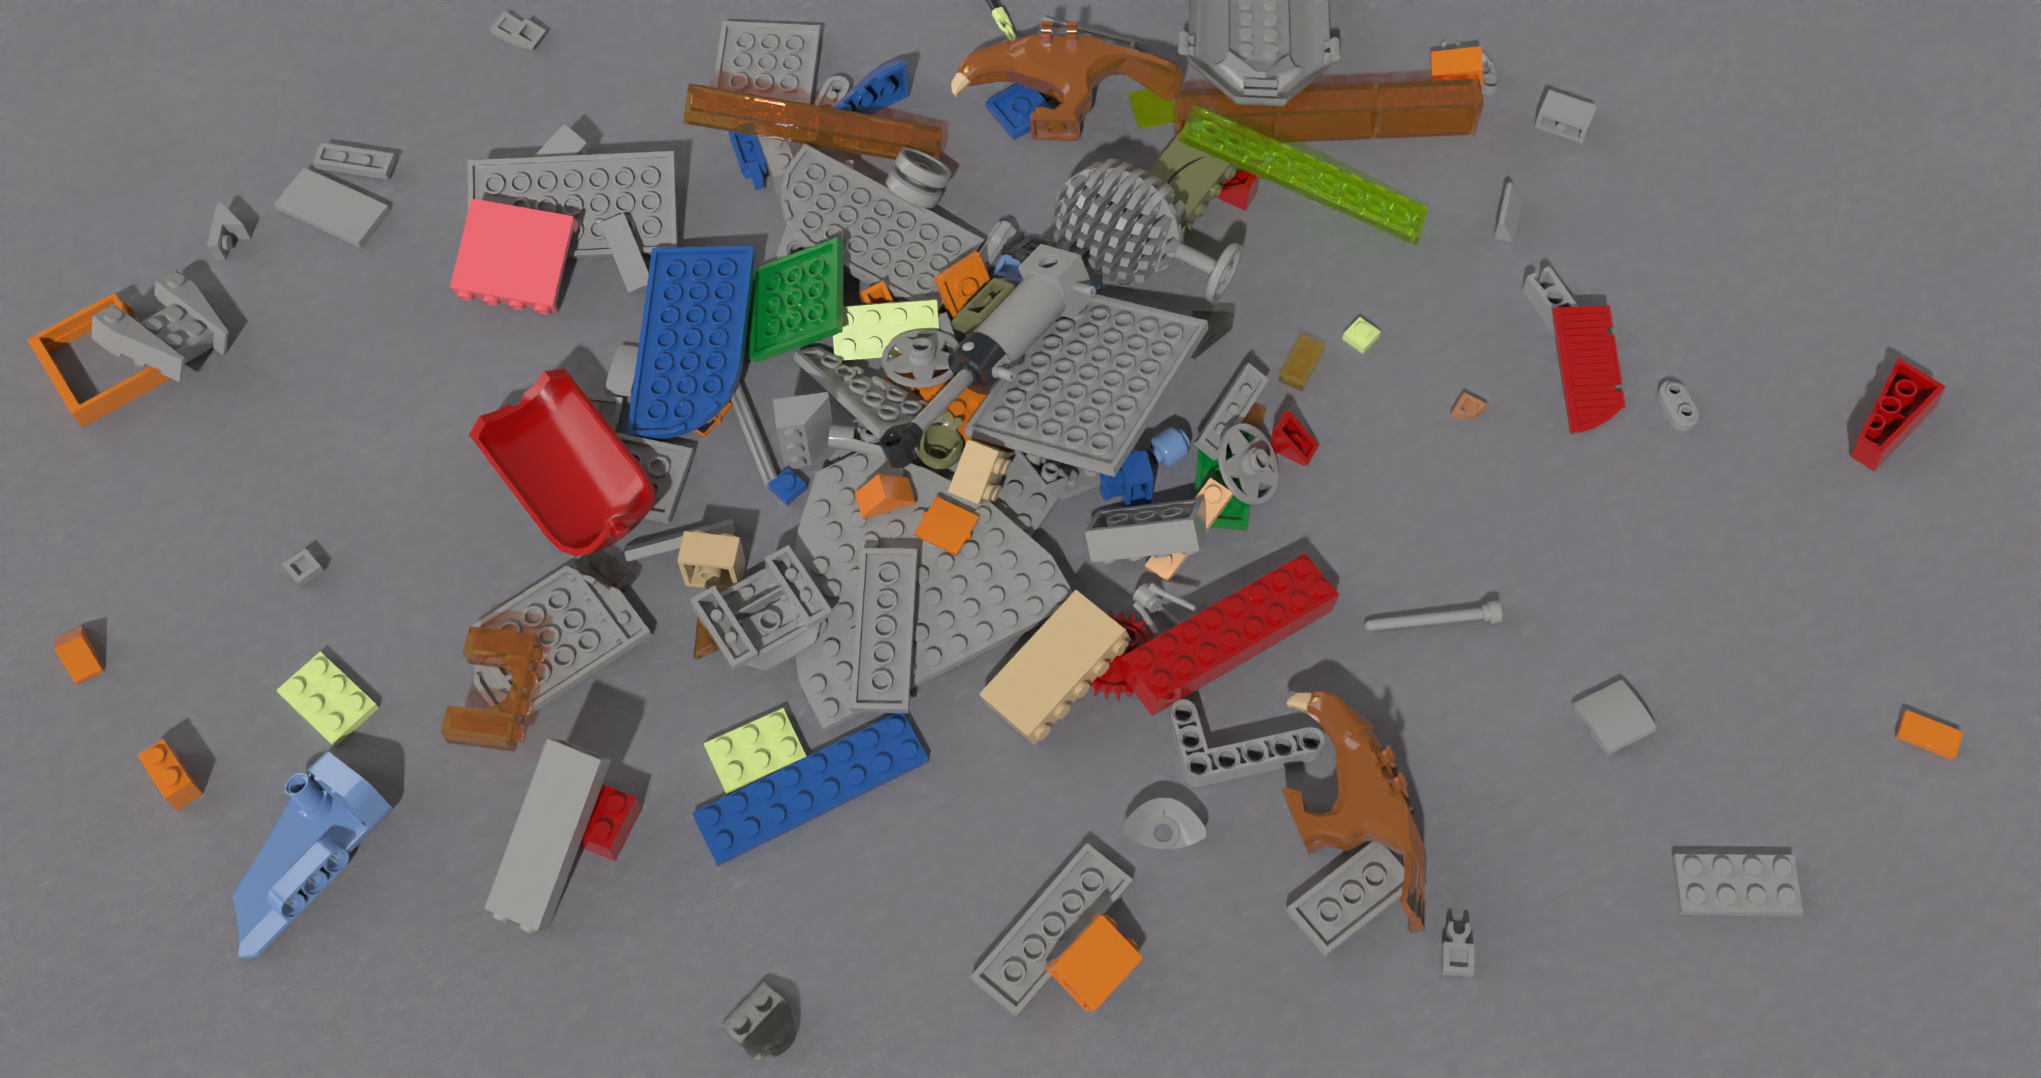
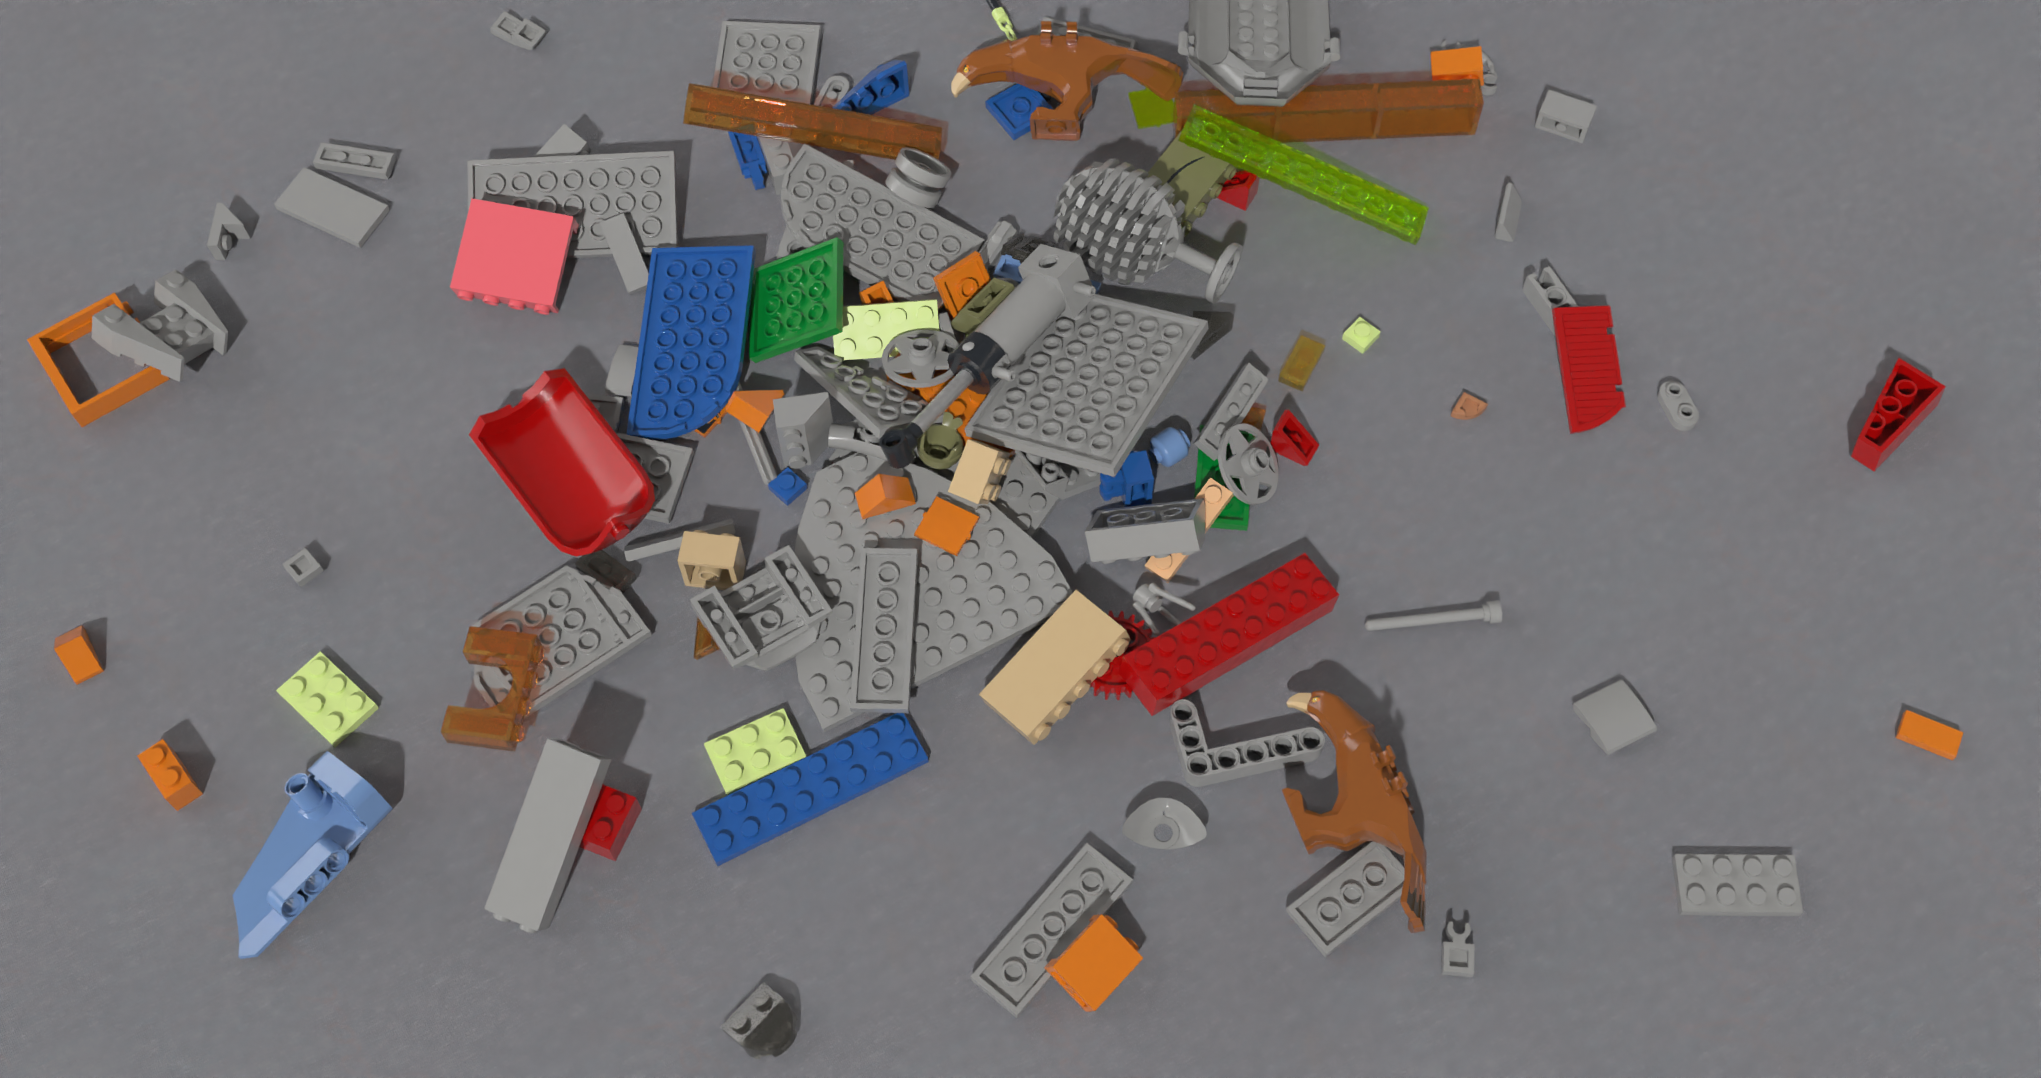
(753, 406): none -> orange slope

